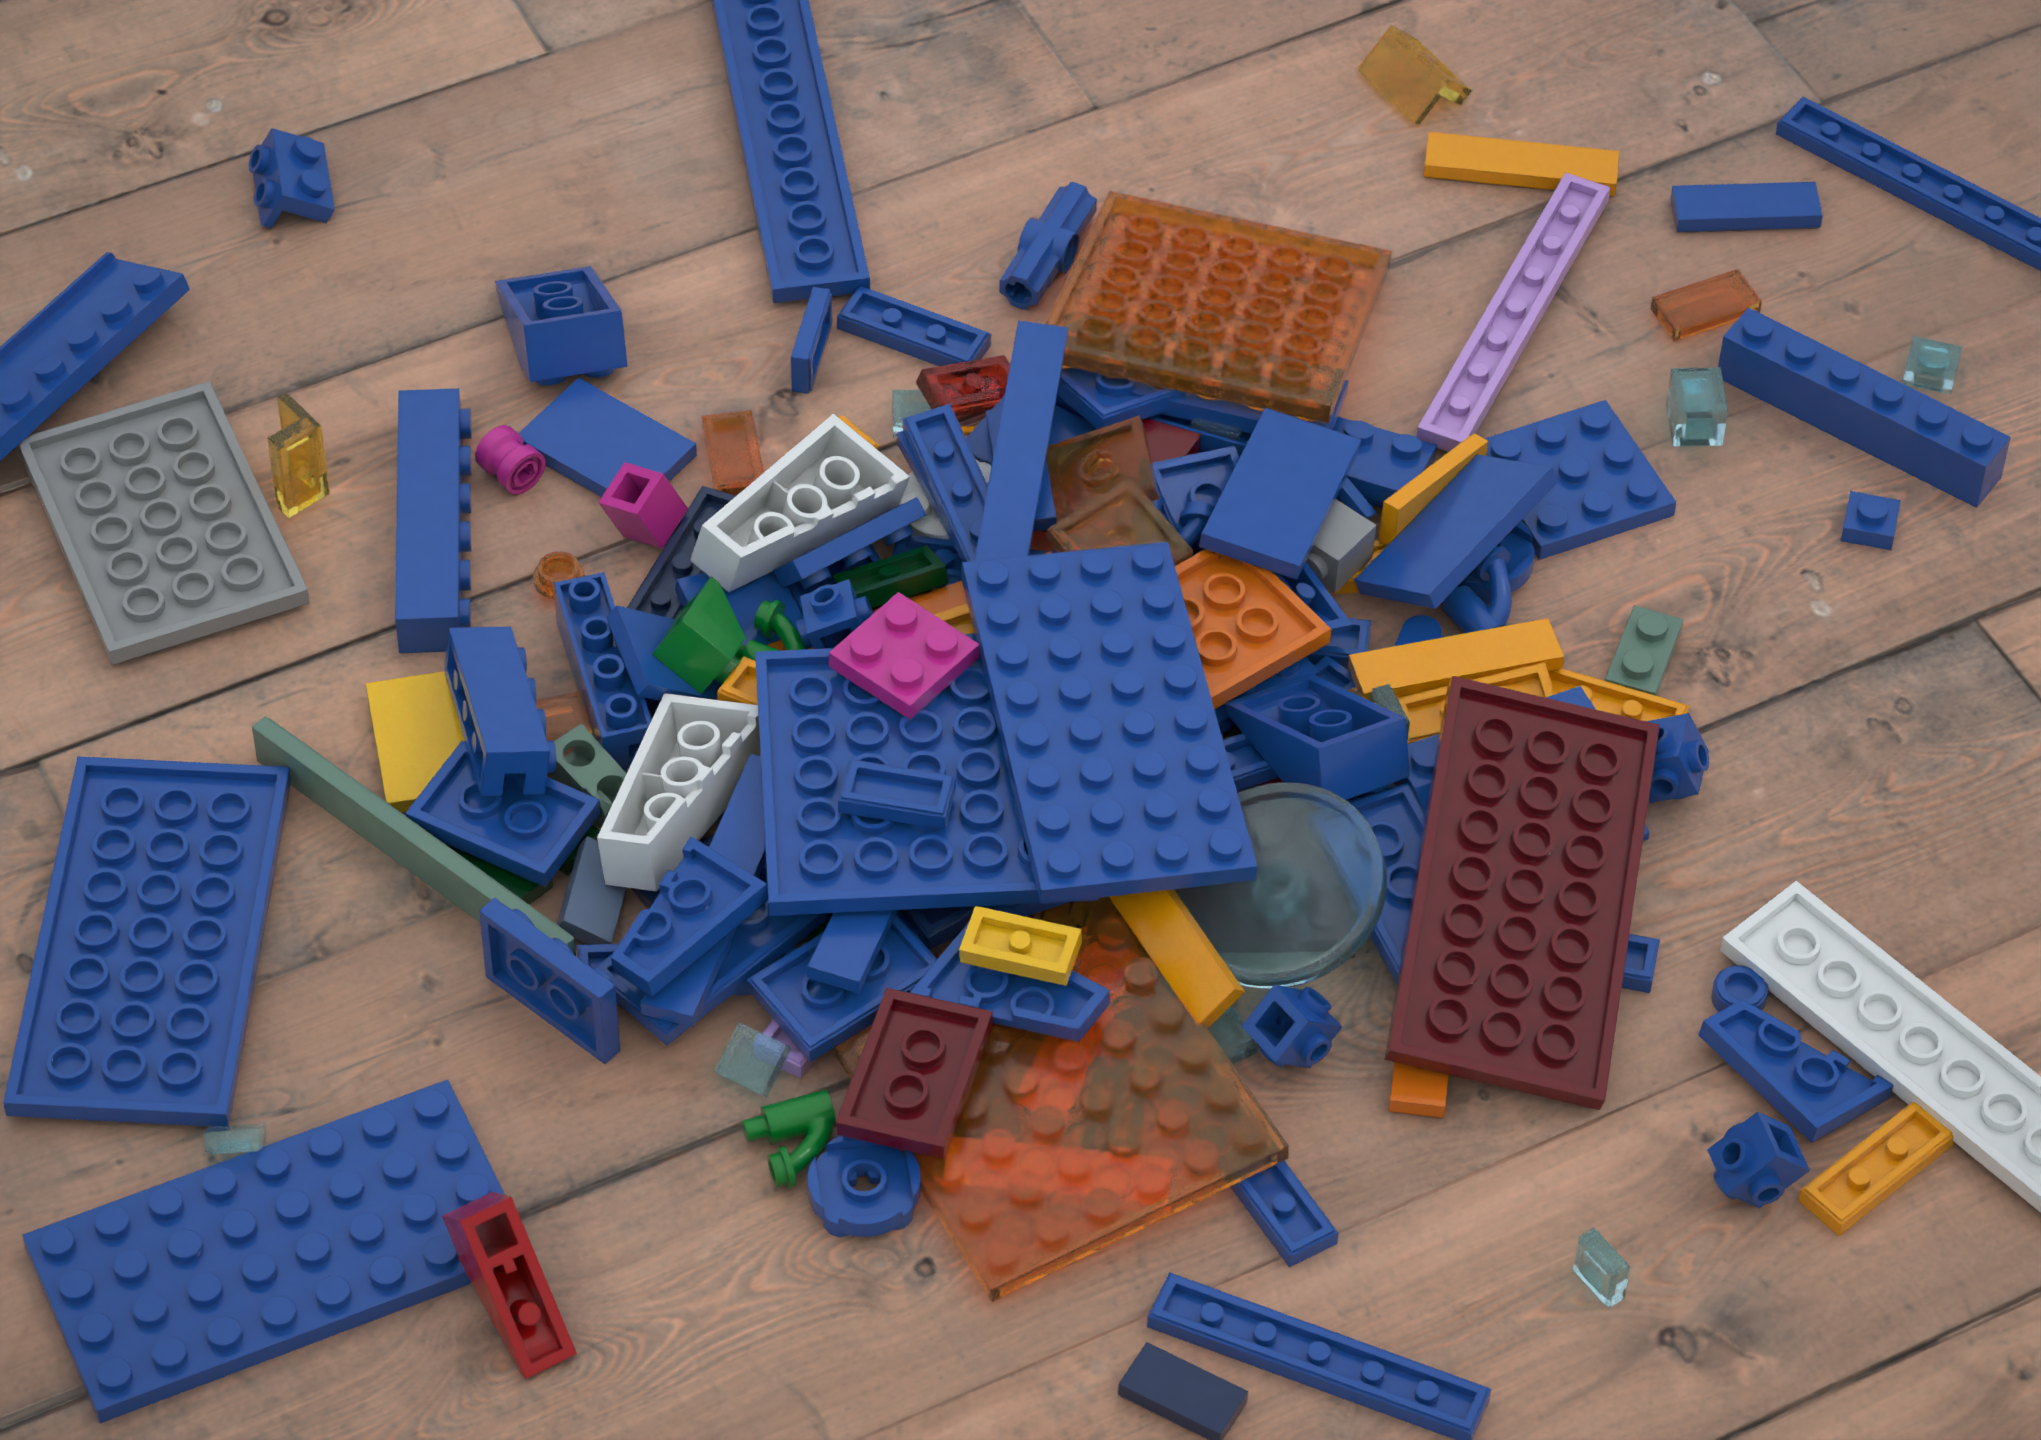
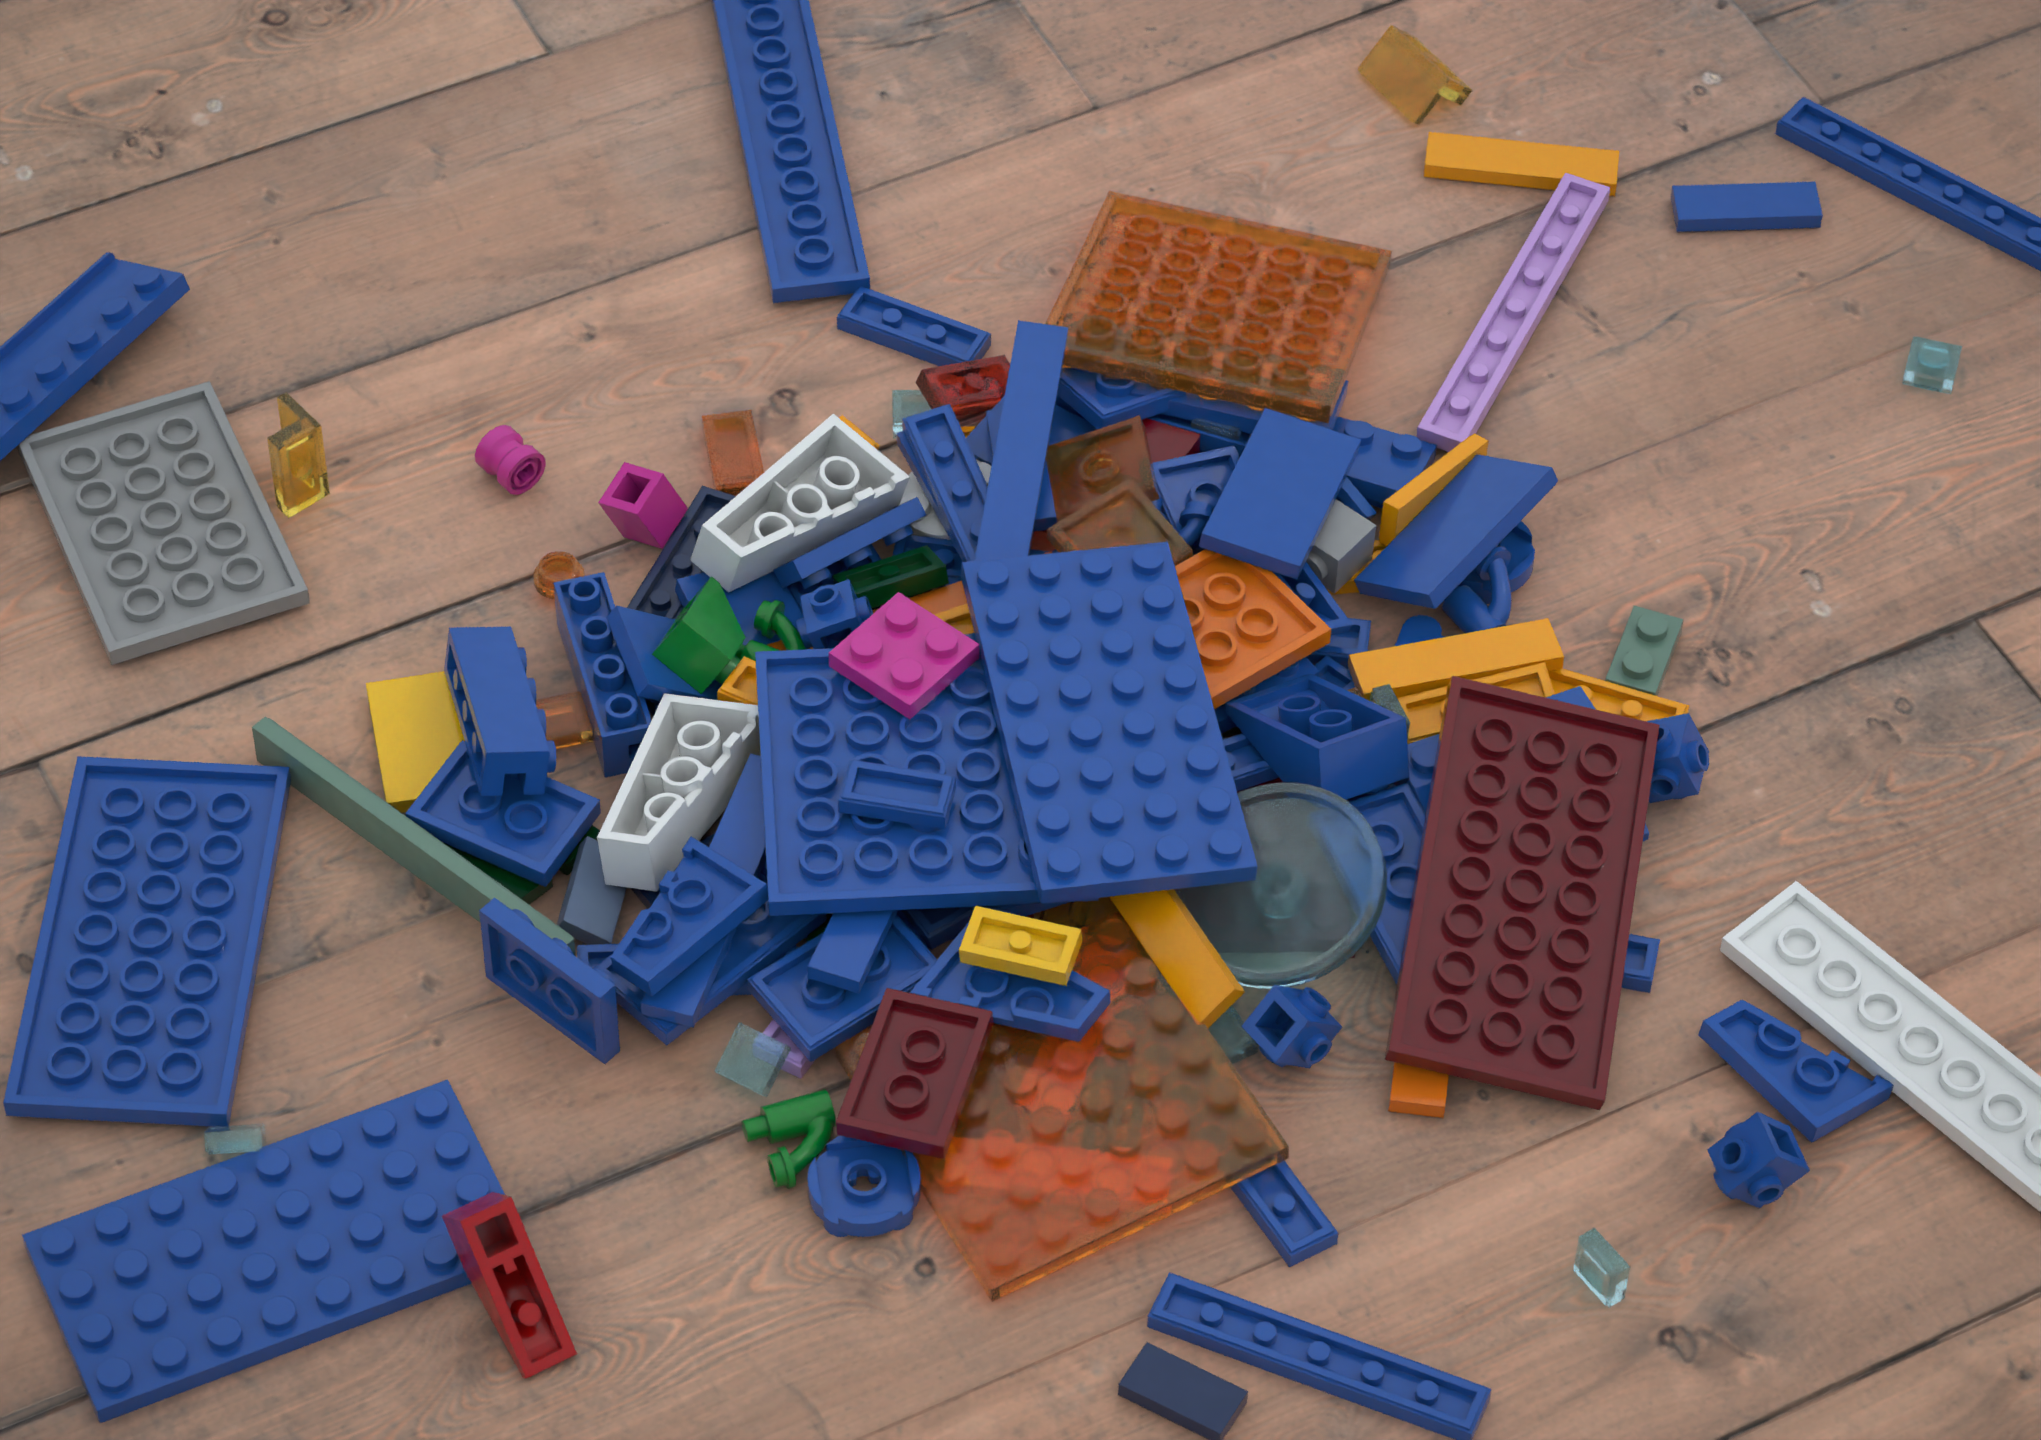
(291, 177): blue bracket -> none
(430, 519): blue brick -> none
(563, 325): blue slope -> none
(588, 768): sand green leg -> none
(593, 434): blue tile -> none
(811, 340): blue tile -> none
(1048, 245): blue piece -> none
(1600, 473): blue plate -> none
(1696, 406): clear light blue brick -> none
(1705, 304): clear orange tile -> none
(1738, 984): blue tile -> none
(1863, 407): blue brick -> none
(1870, 520): blue plate -> none
(1876, 1168): light orange tile -> none

